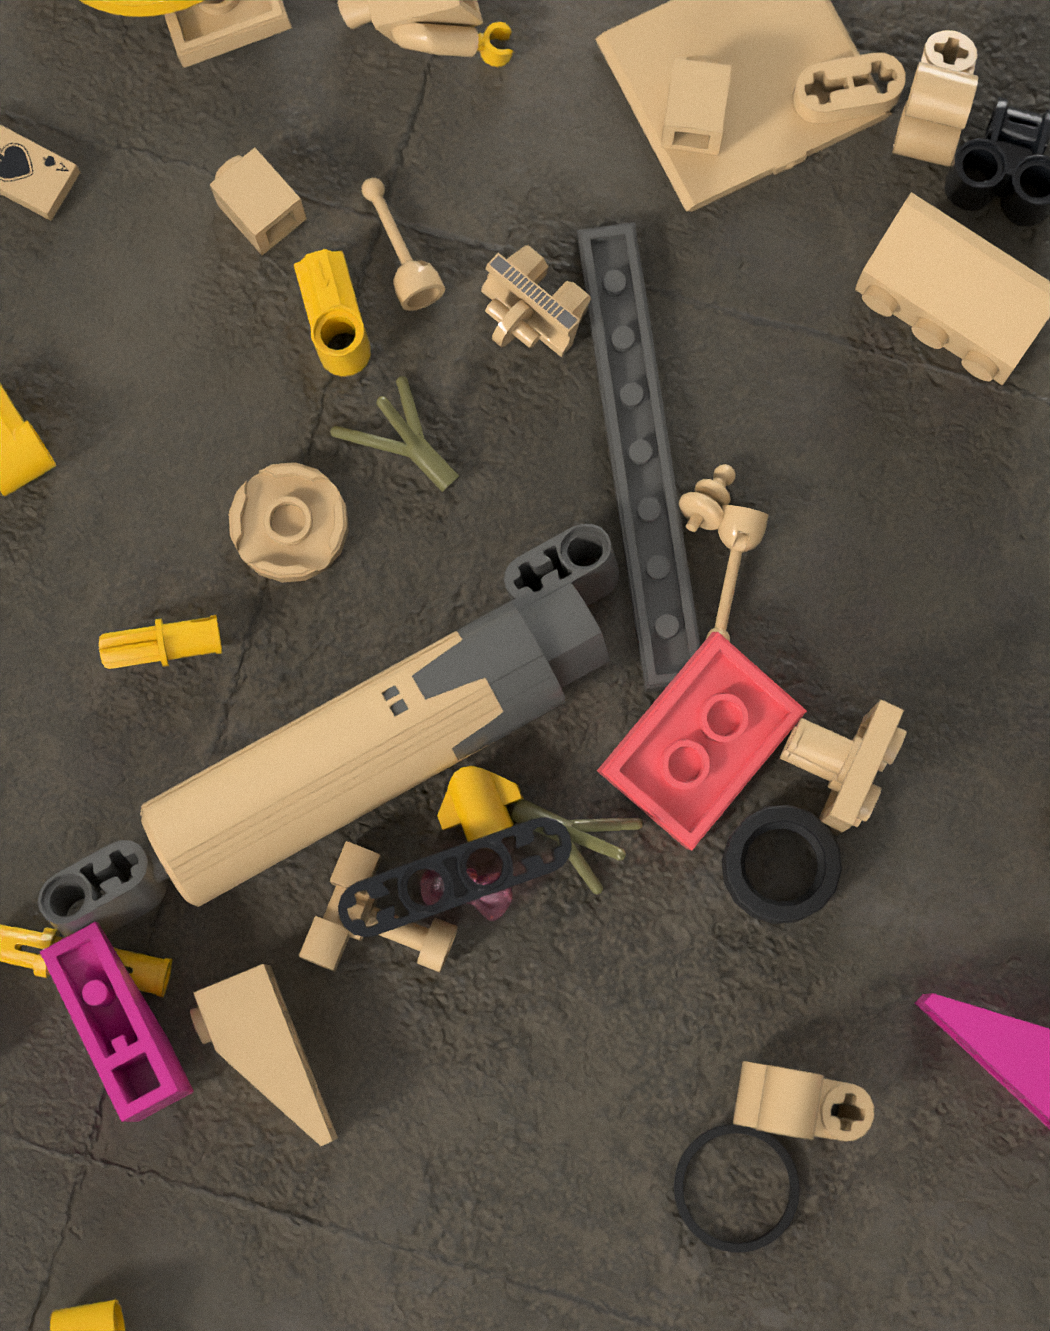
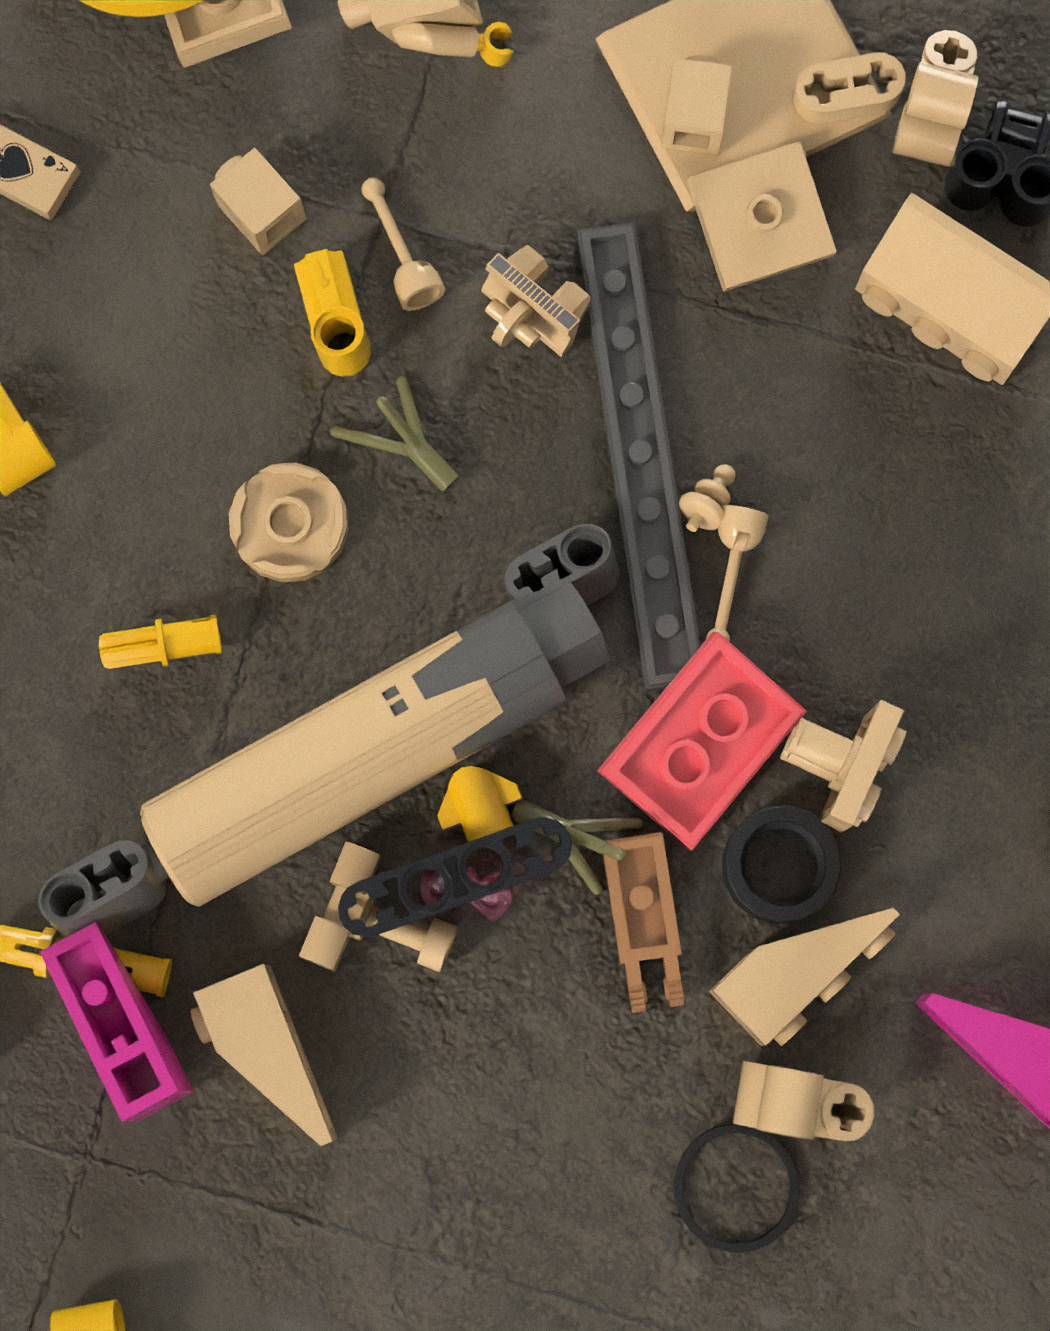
(644, 915): none -> medium nougat hinge
(761, 216): none -> tan plate
(784, 976): none -> tan slope

